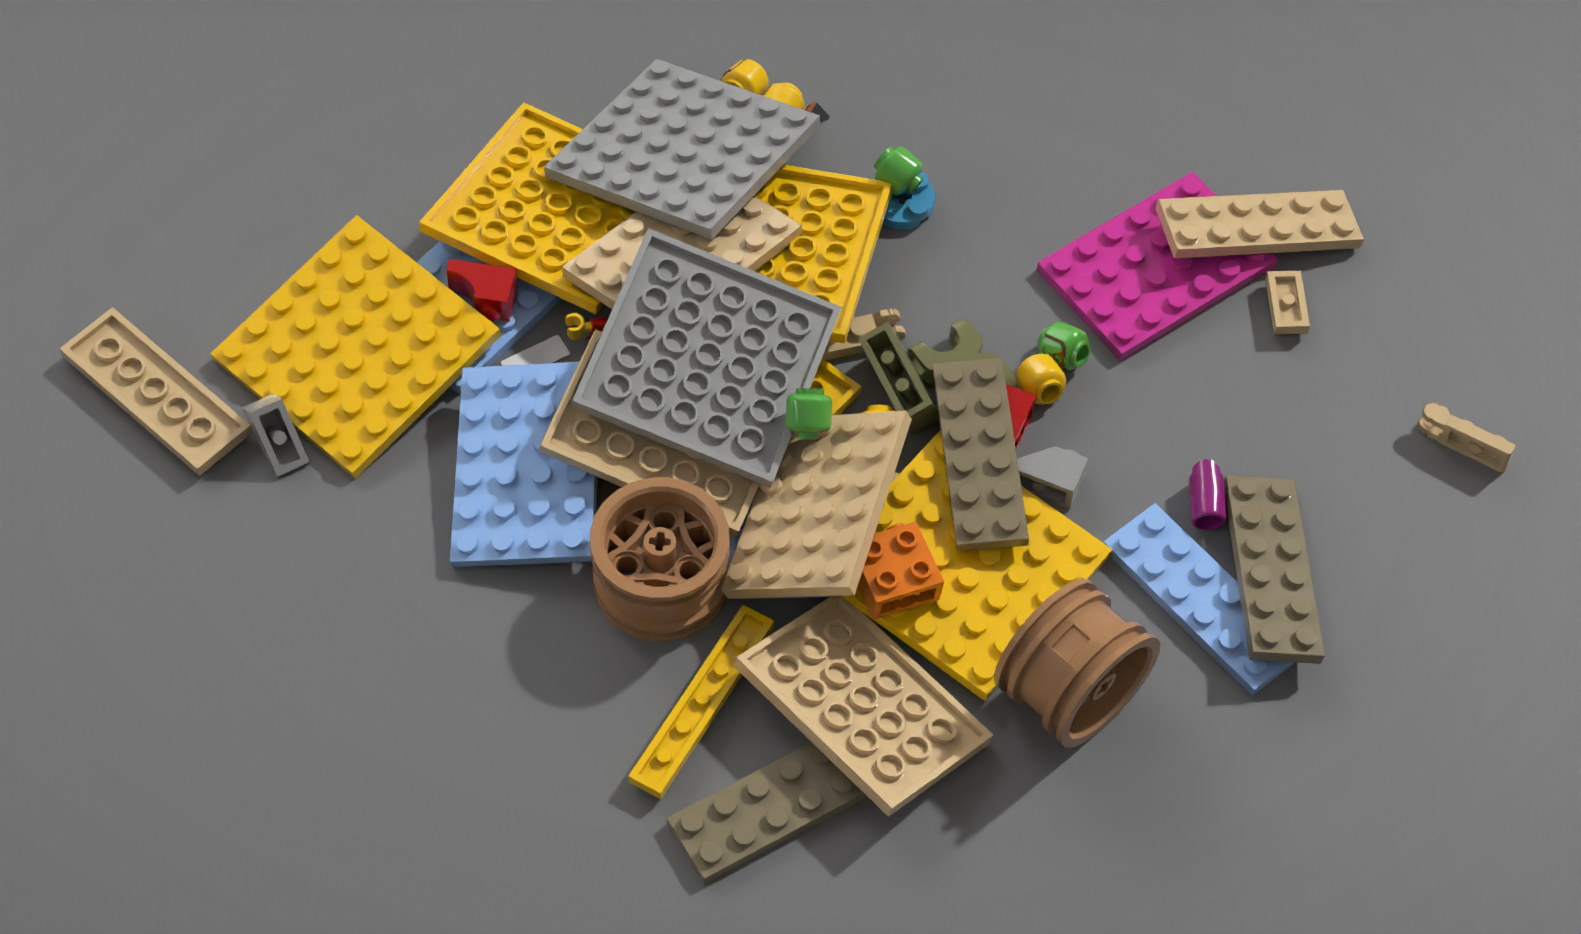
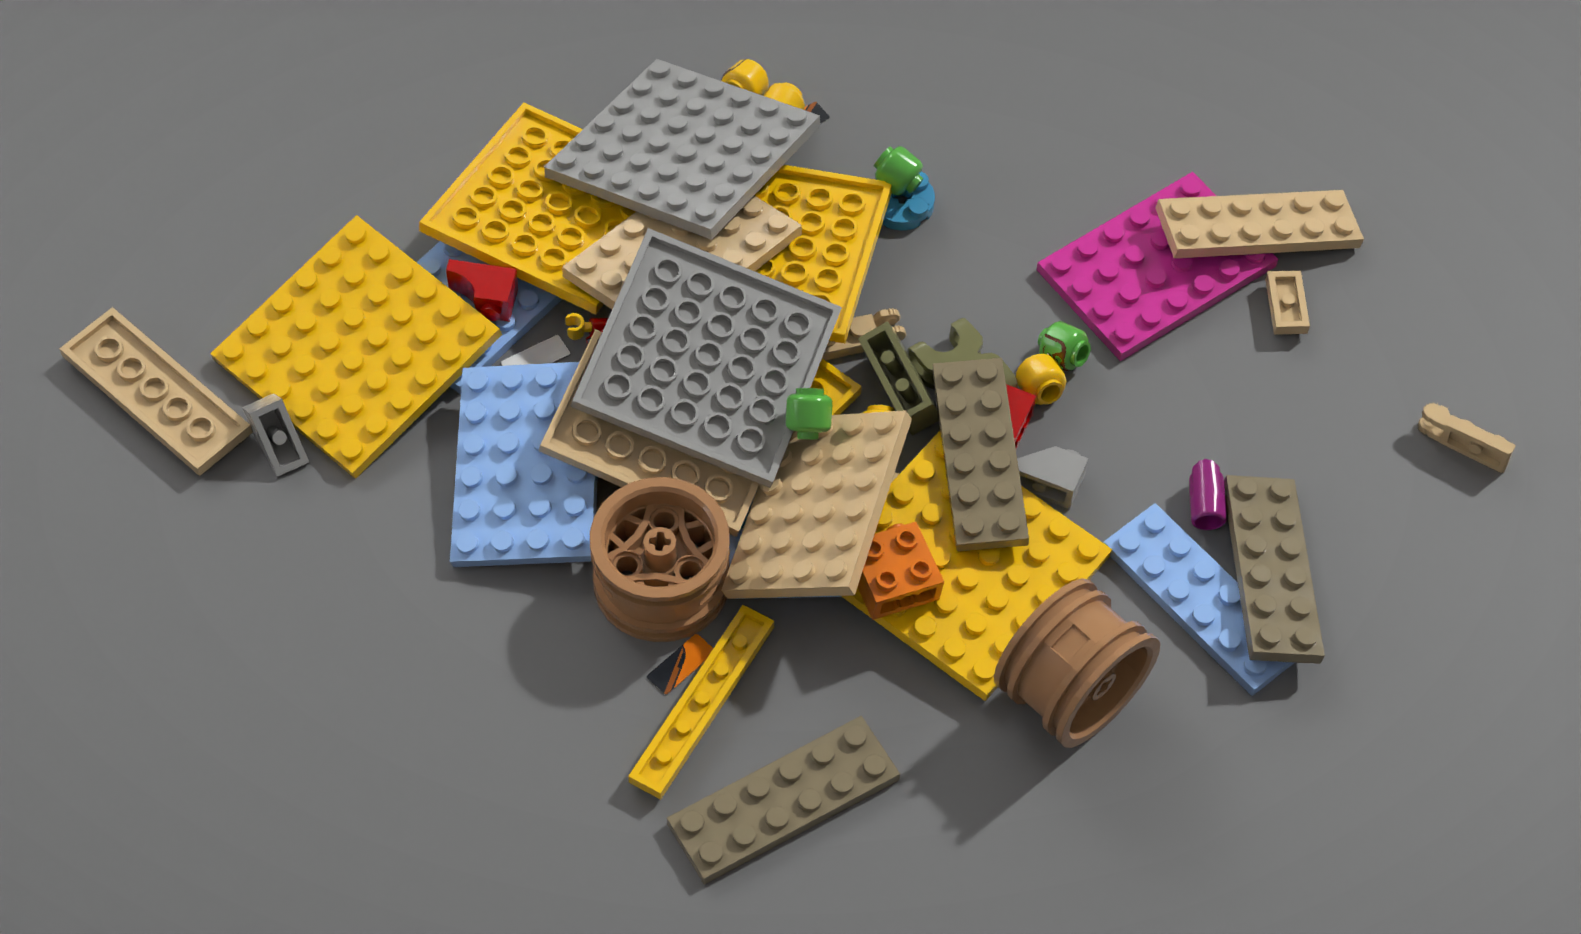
(680, 664): none -> sticker
(863, 702): tan plate -> none

